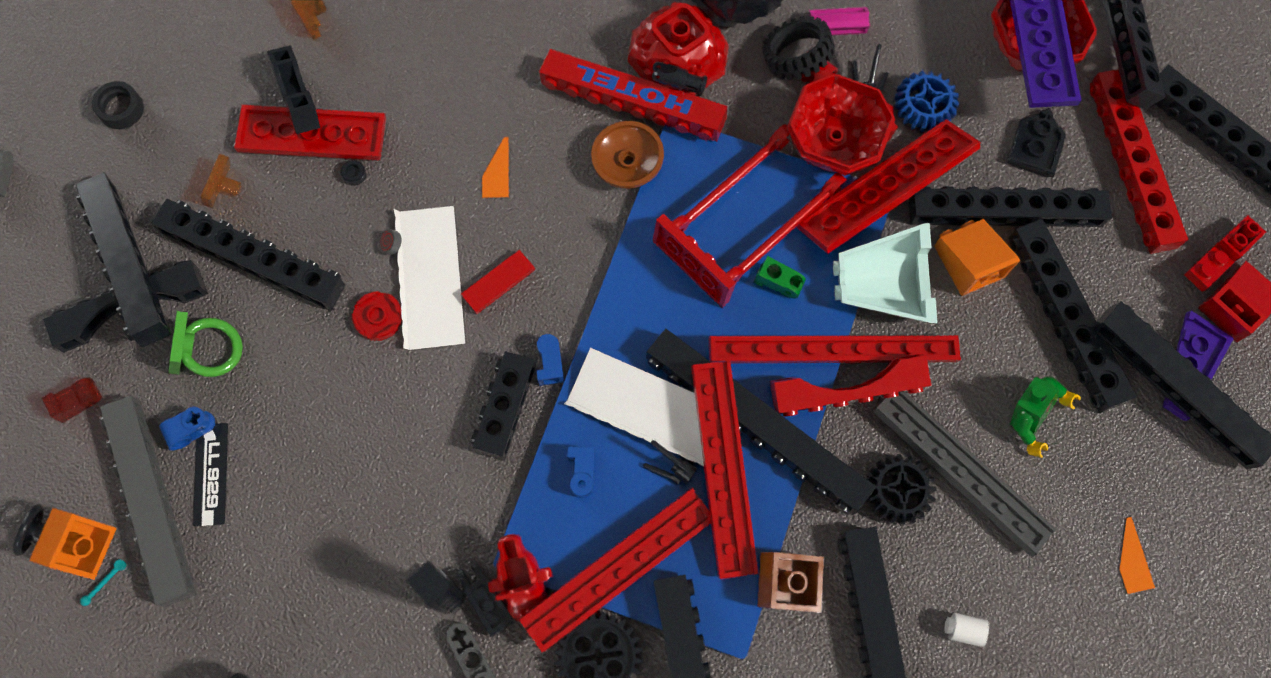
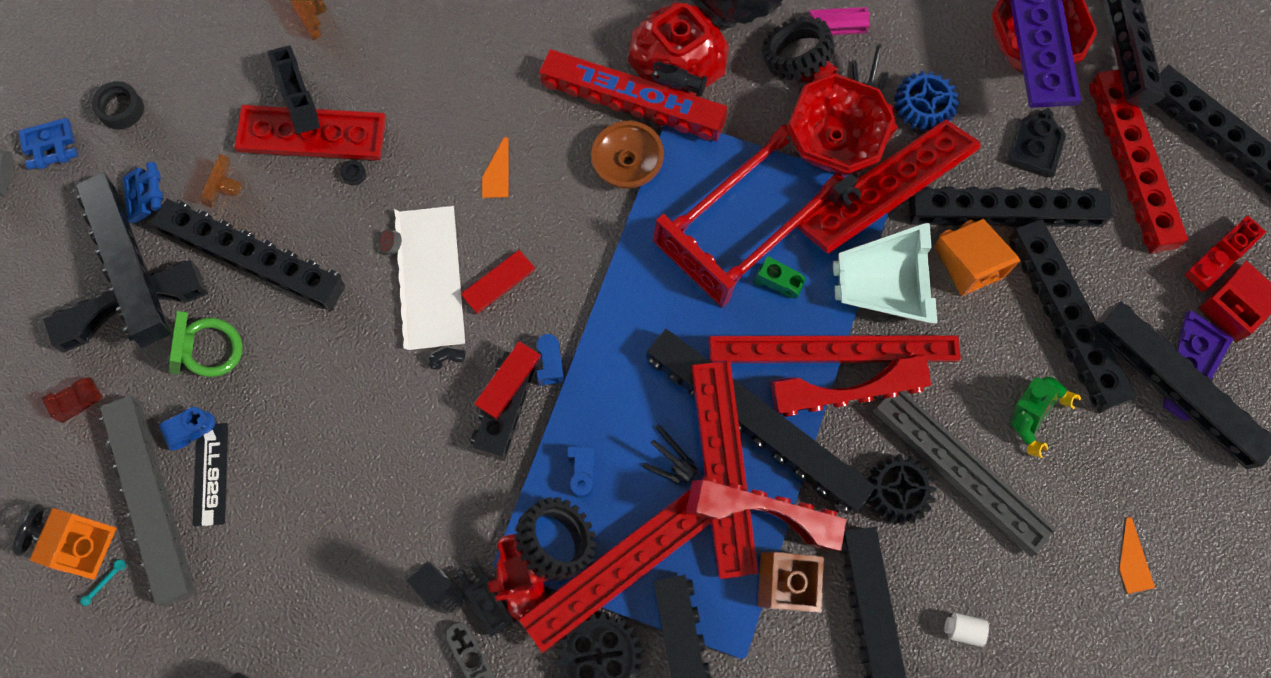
(46, 137): none -> blue plate
(137, 197): none -> blue plate
(377, 316): red tile -> none
(443, 354): none -> black arm
(507, 380): none -> red tile
(535, 553): none -> black tyre
(638, 404): white sticker -> none
(815, 528): none -> arch
(843, 189): none -> black tile

